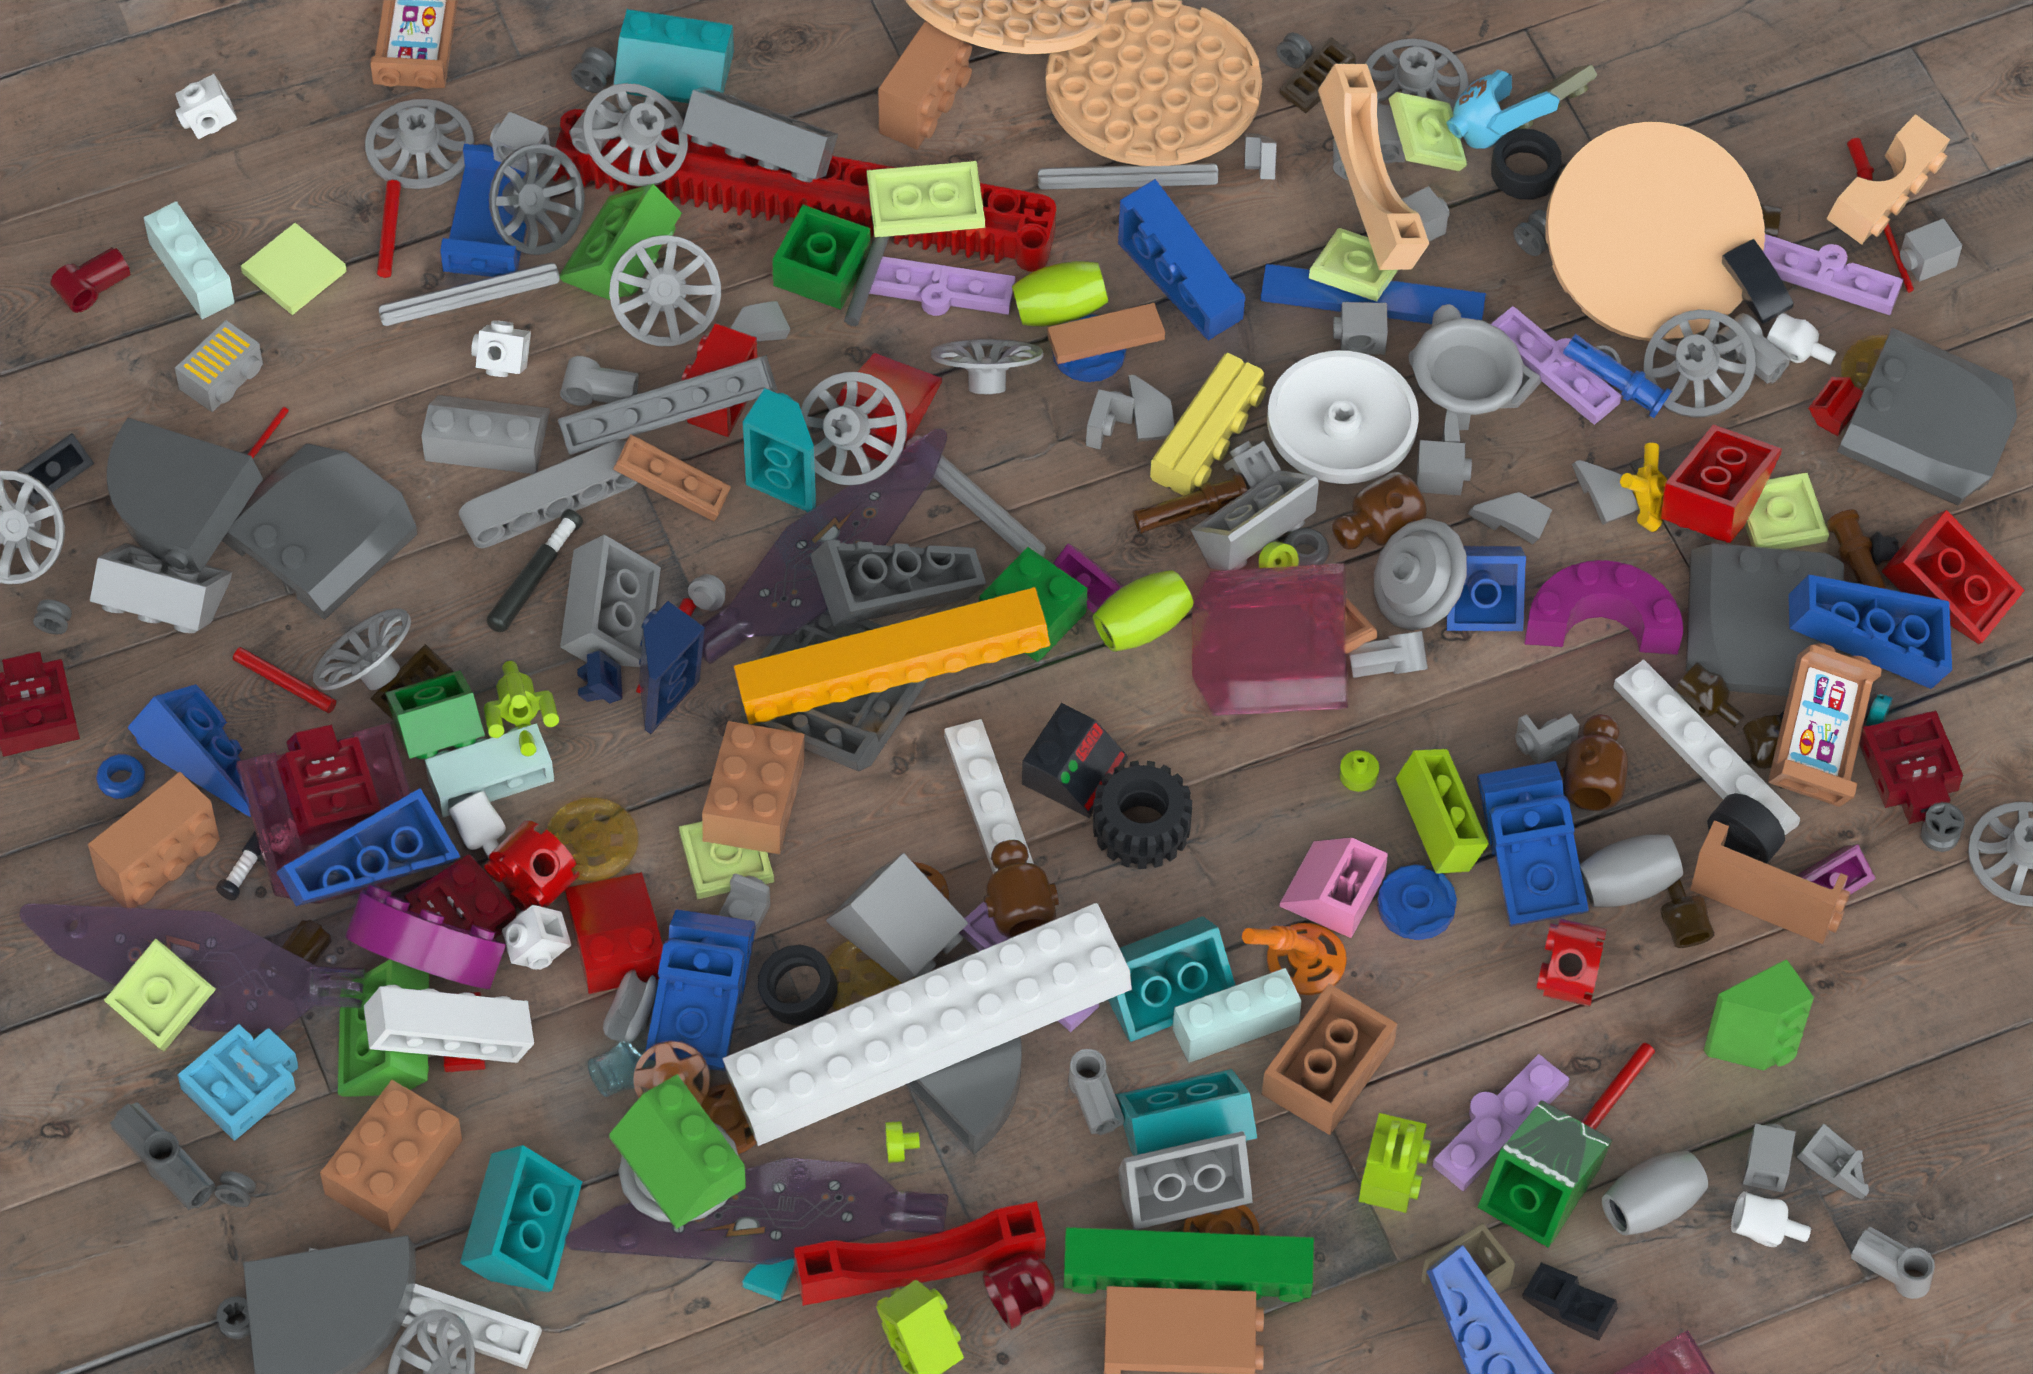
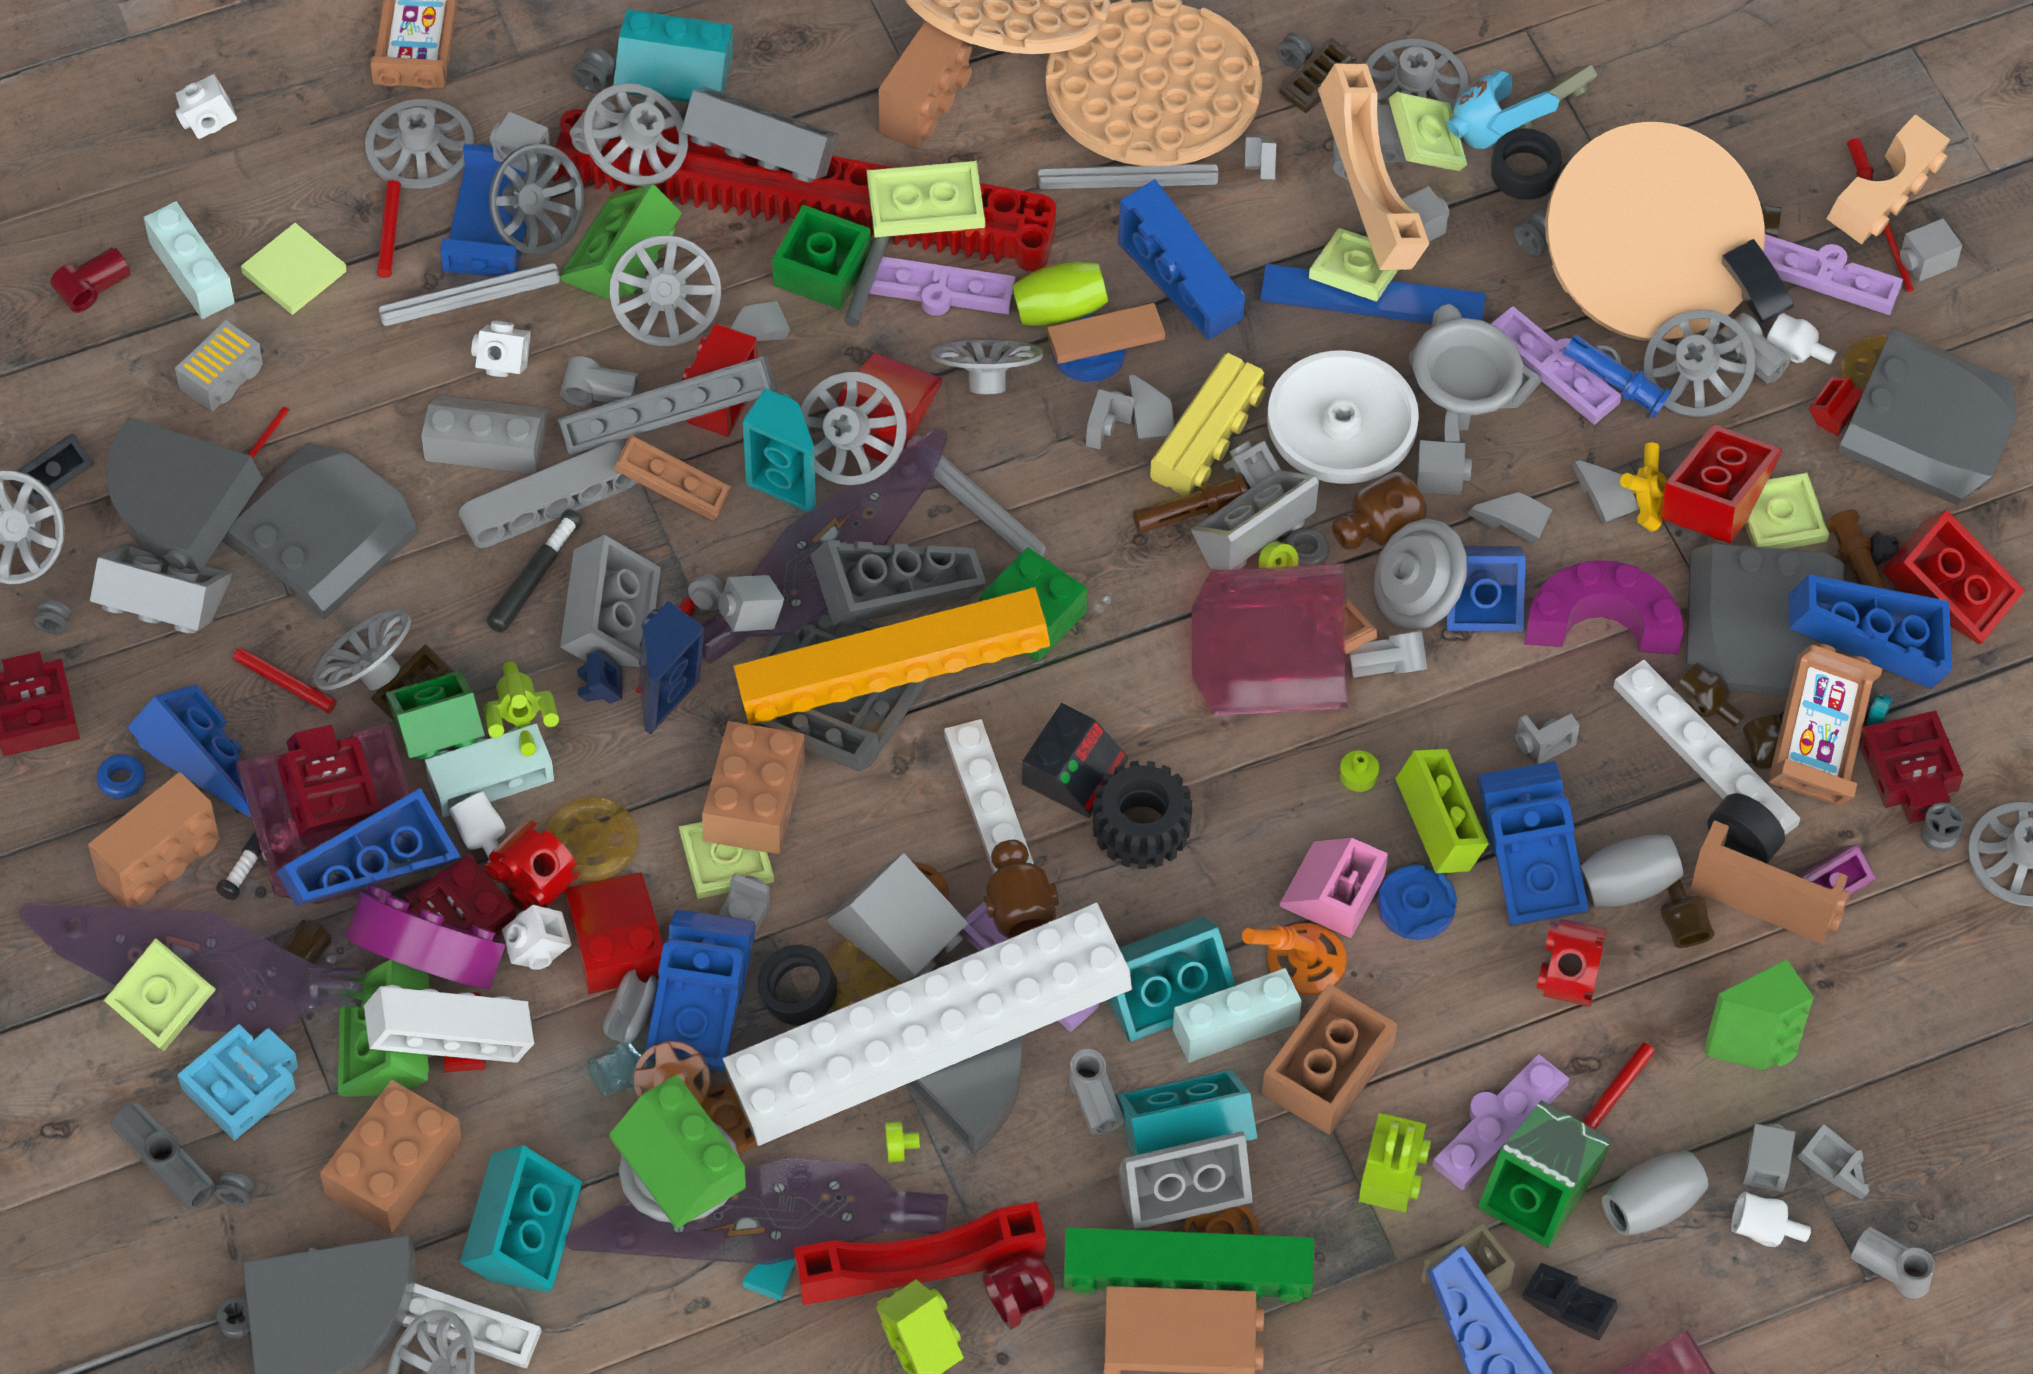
(750, 603): none -> light grey brick
(1088, 573): magenta slope -> none
(1143, 610): lime piece -> none
(1362, 327): light grey brick -> none
(1596, 766): reddish brown piece -> none

